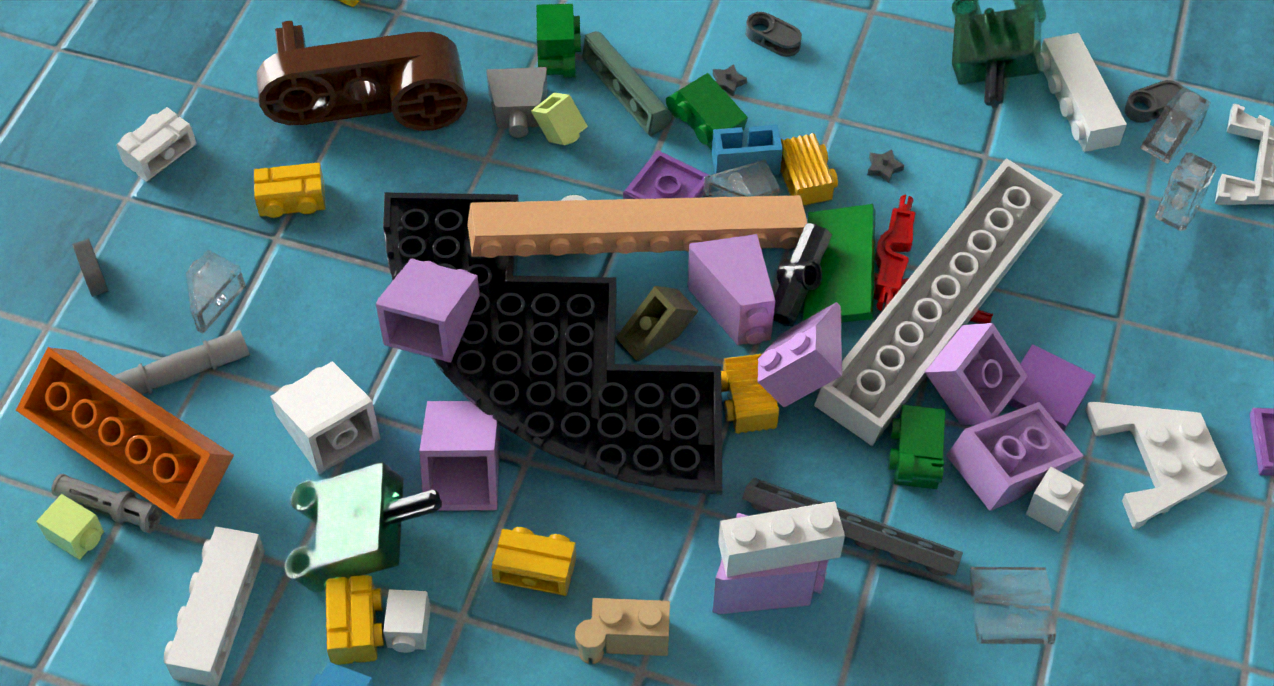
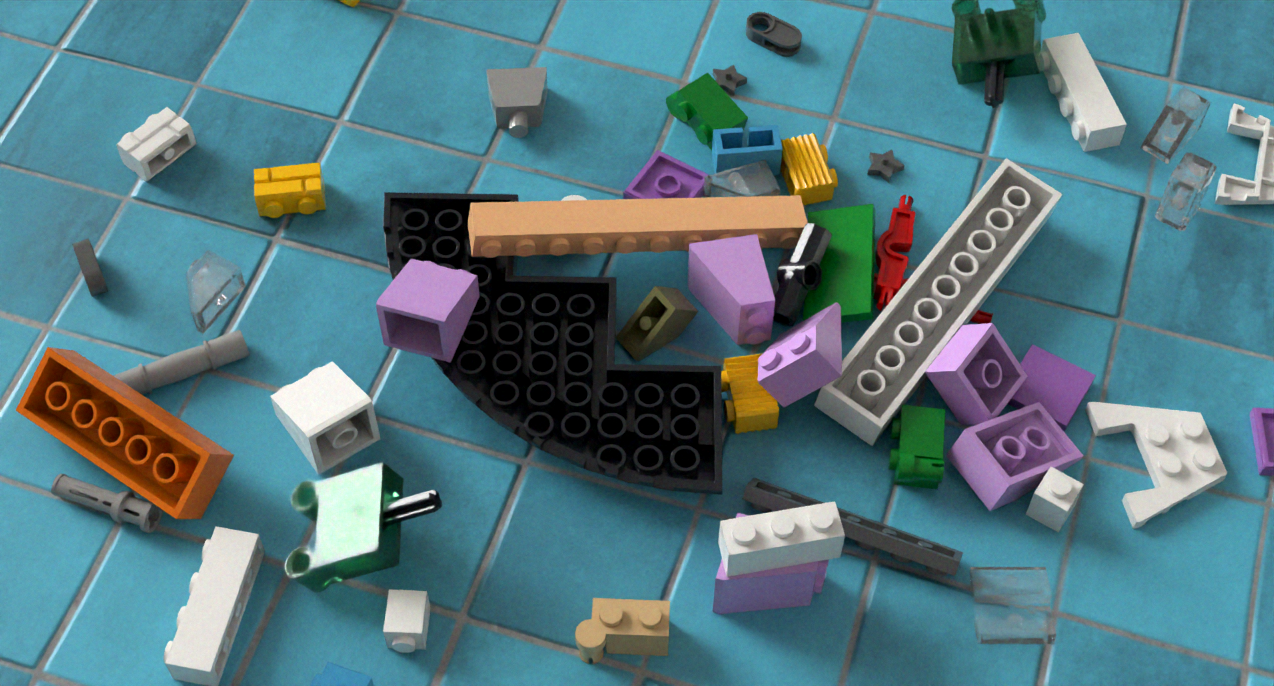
(70, 526): yellowish green brick -> none
(352, 619): yellow brick -> none
(404, 74): reddish brown beam -> none
(460, 455): lavender slope -> none
(534, 561): yellow brick -> none
(557, 38): green hinge -> none
(559, 119): yellowish green brick -> none
(625, 83): sand green brick -> none
(1154, 96): dark grey piece -> none

